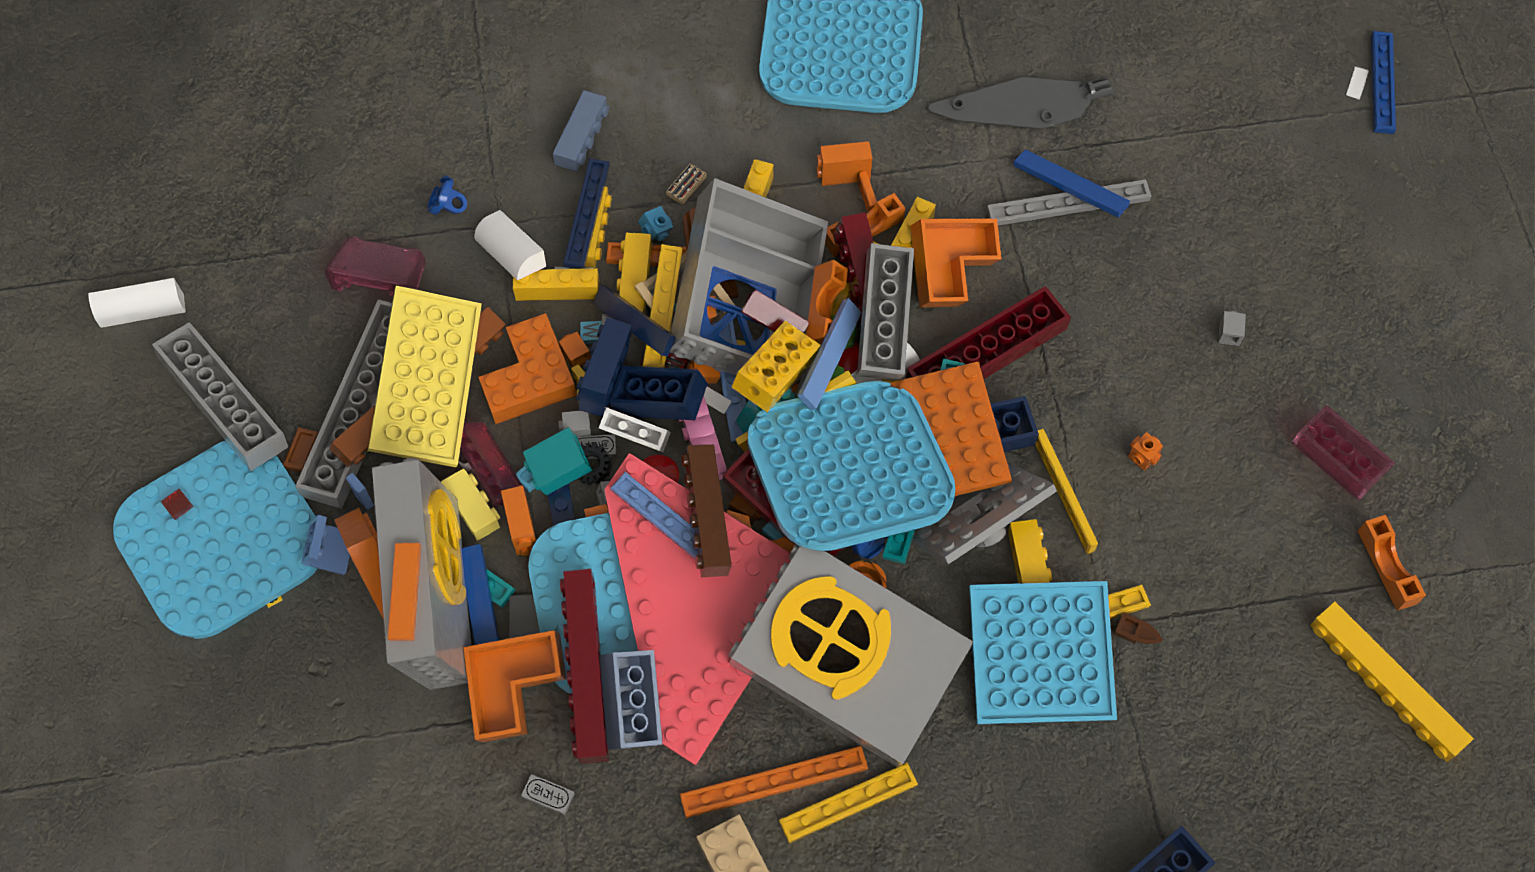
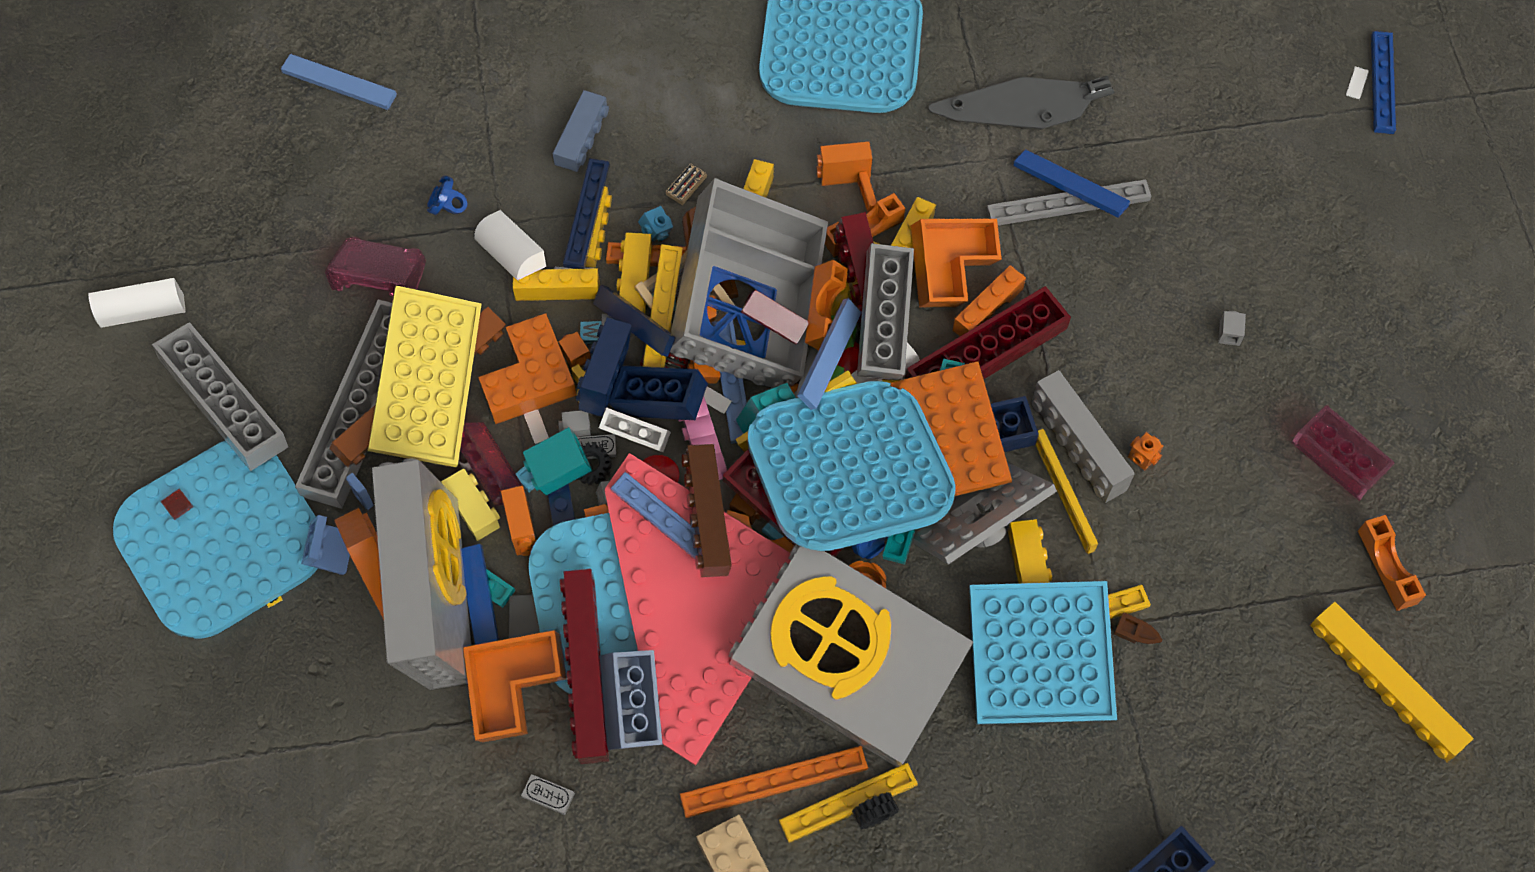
(300, 449): dark orange tile -> none
(339, 81): none -> medium blue tile
(404, 592): orange tile -> none
(536, 426): none -> white sticker
(763, 386): yellow brick -> none
(875, 810): none -> black tyre
(1001, 290): none -> orange arch
(1082, 437): none -> light grey brick

